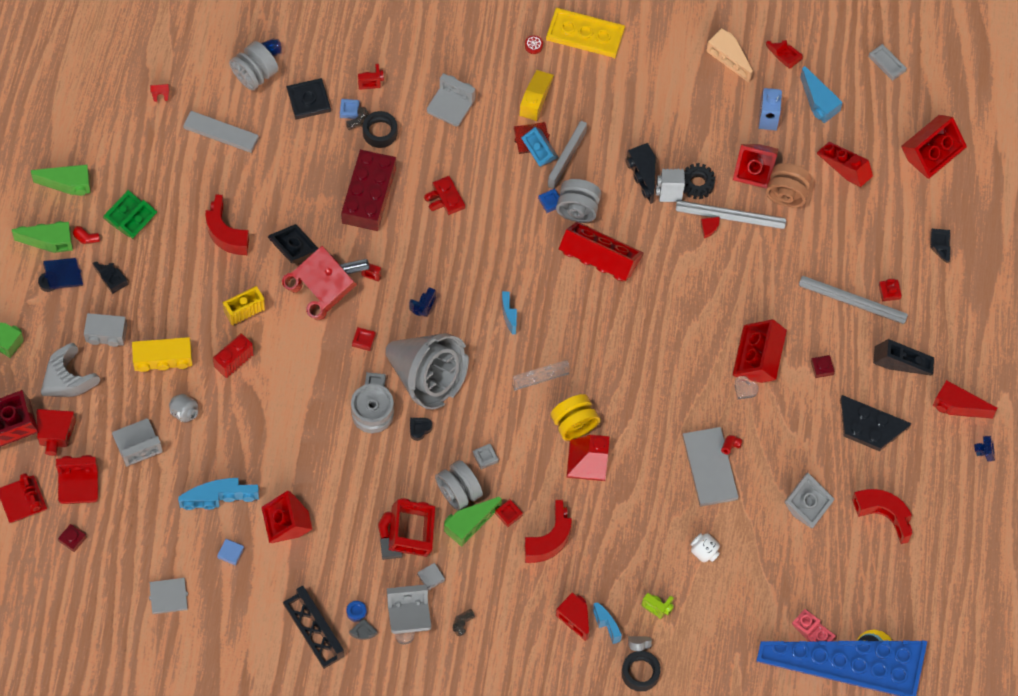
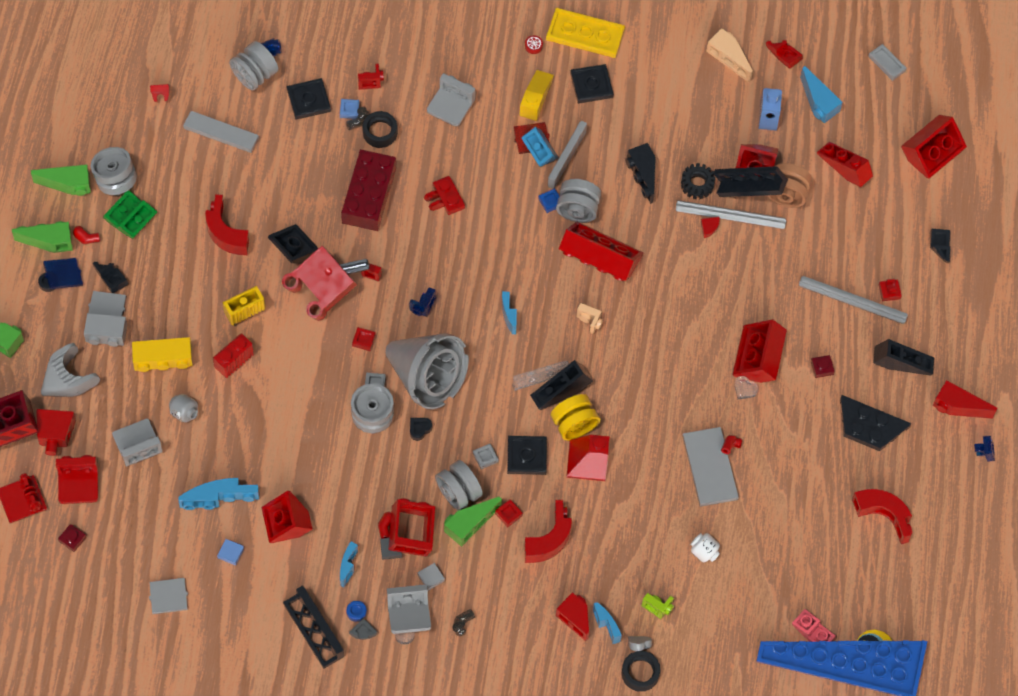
(107, 303): none -> light grey piece
(113, 170): none -> light grey wheel
(347, 567): none -> dark azure slope
(527, 455): none -> black tile
(562, 386): none -> black slope
(589, 314): none -> light nougat bracket
(591, 83): none -> black tile
(670, 185): light grey brick -> none
(750, 184): none -> black fence
(808, 501): light grey slope -> none

